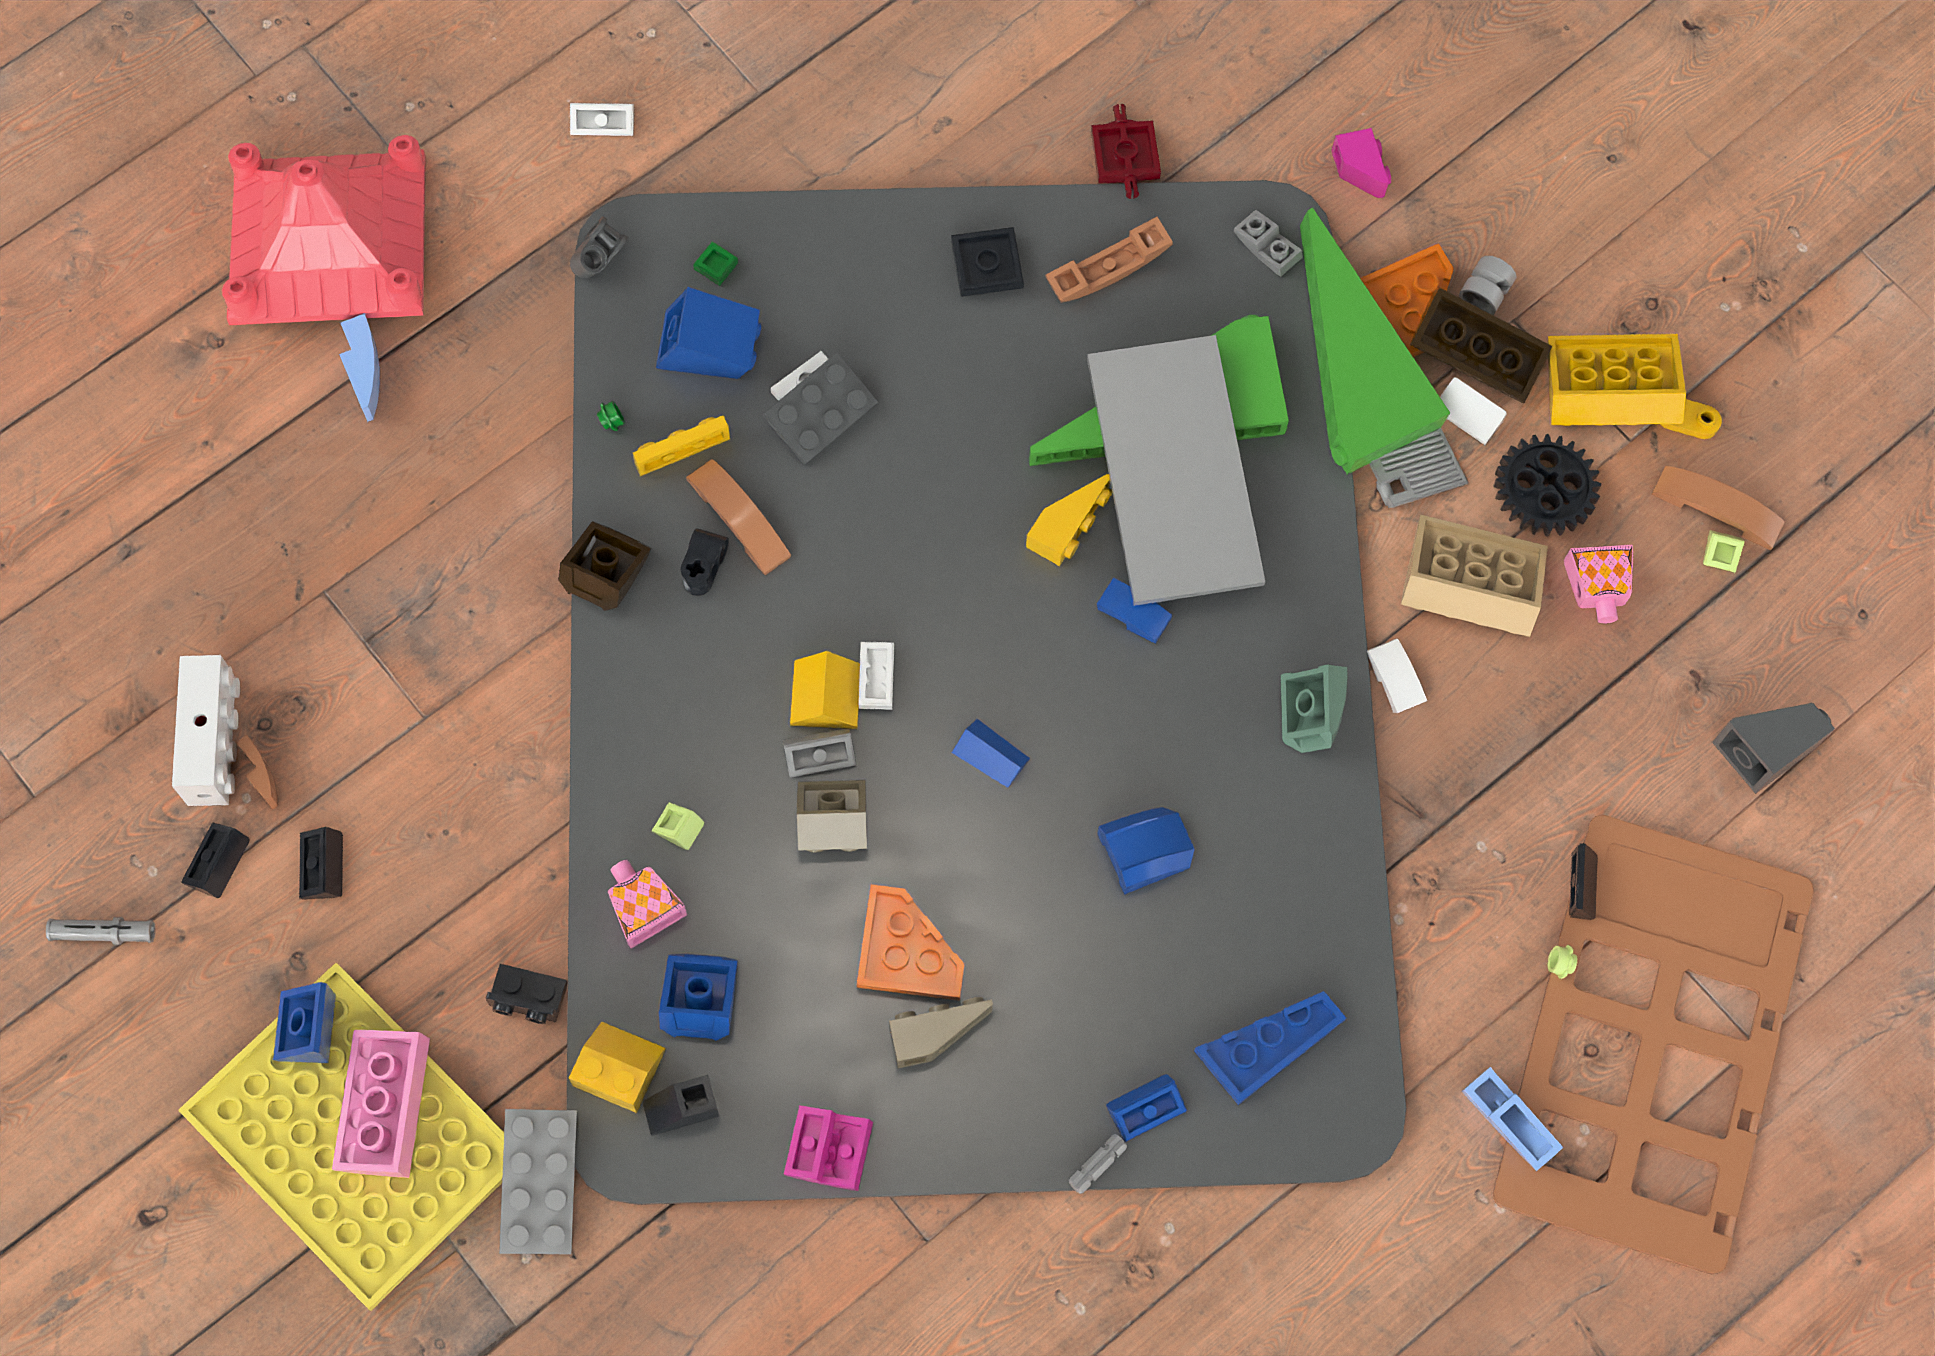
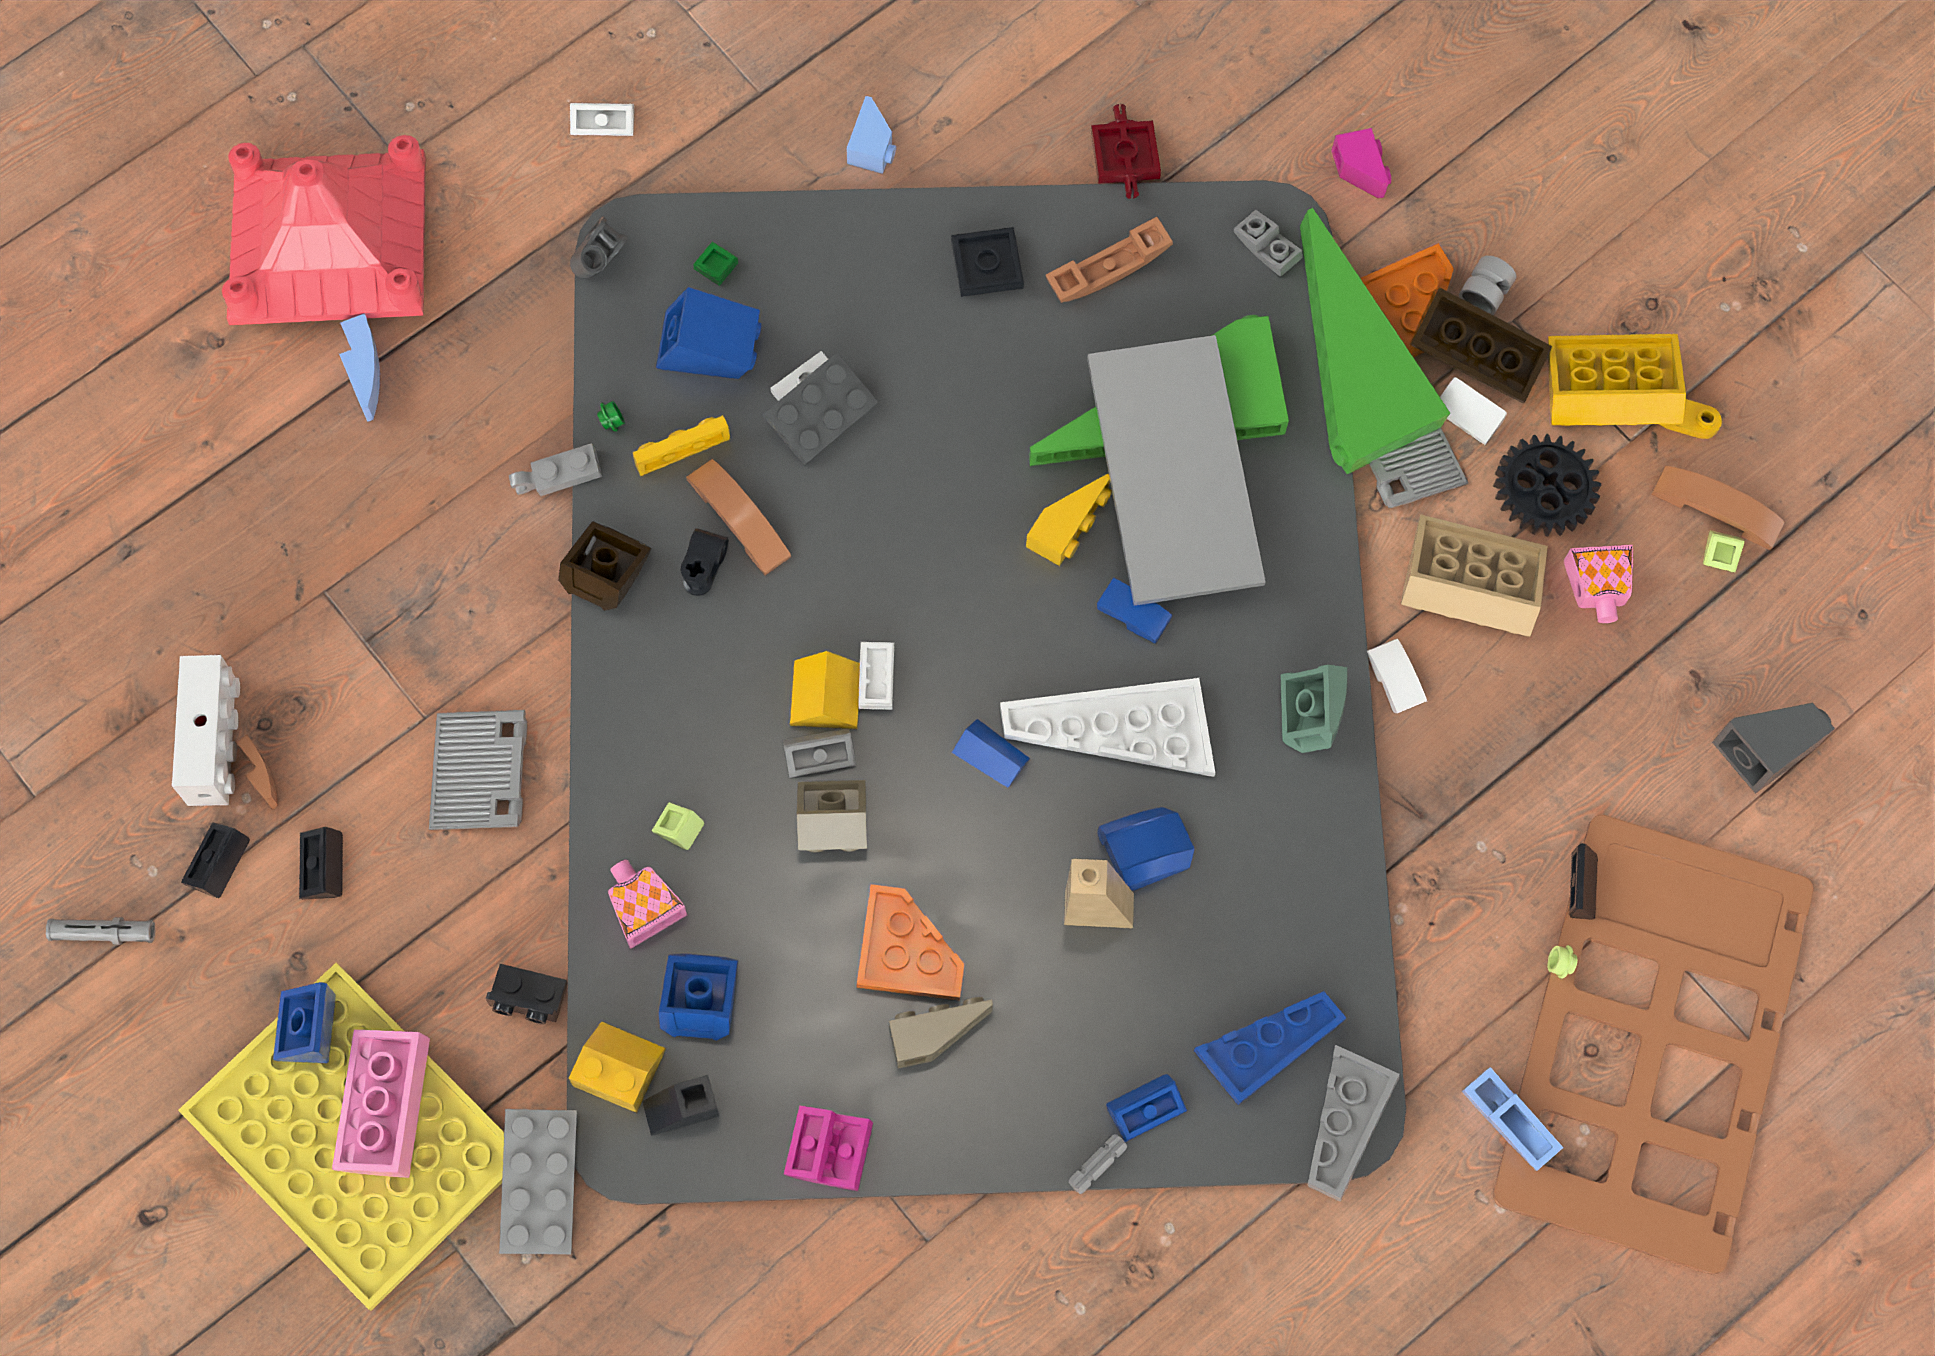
(477, 769): none -> light grey window
(558, 471): none -> light grey plate
(870, 140): none -> light blue slope
(1097, 896): none -> tan slope
(1138, 724): none -> white wing
(1350, 1114): none -> light grey wing

